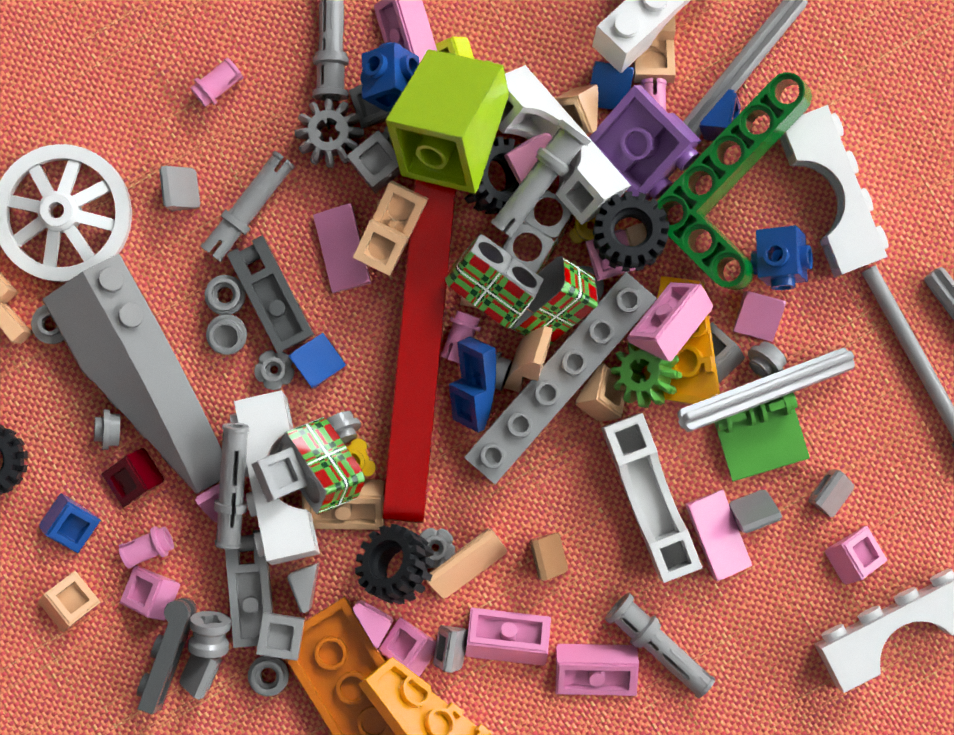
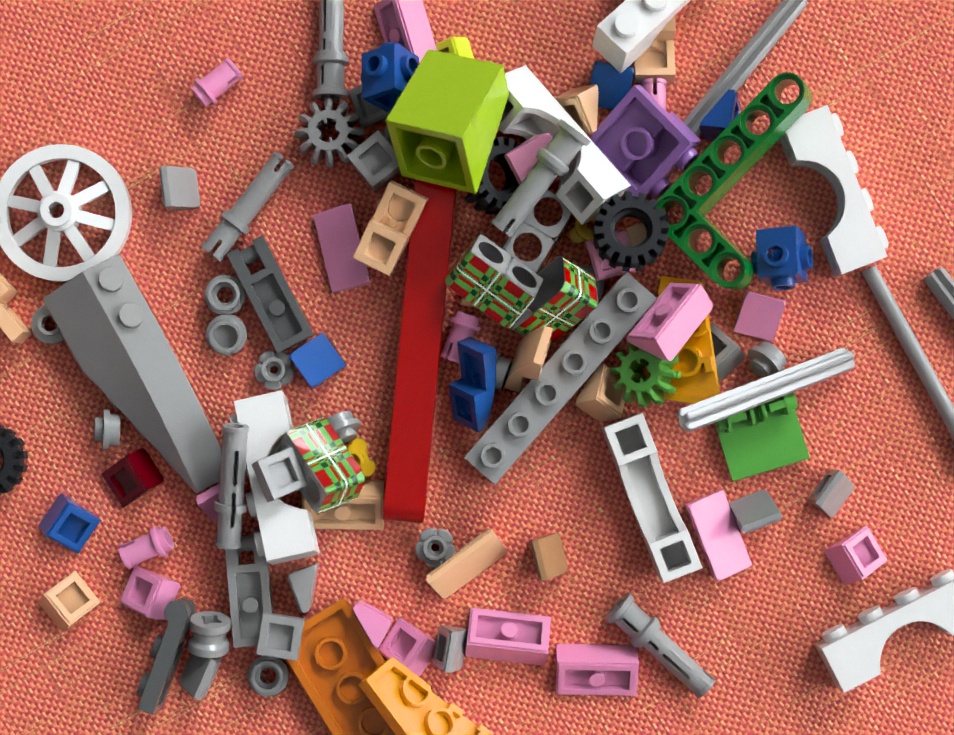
(411, 572): black tyre -> none

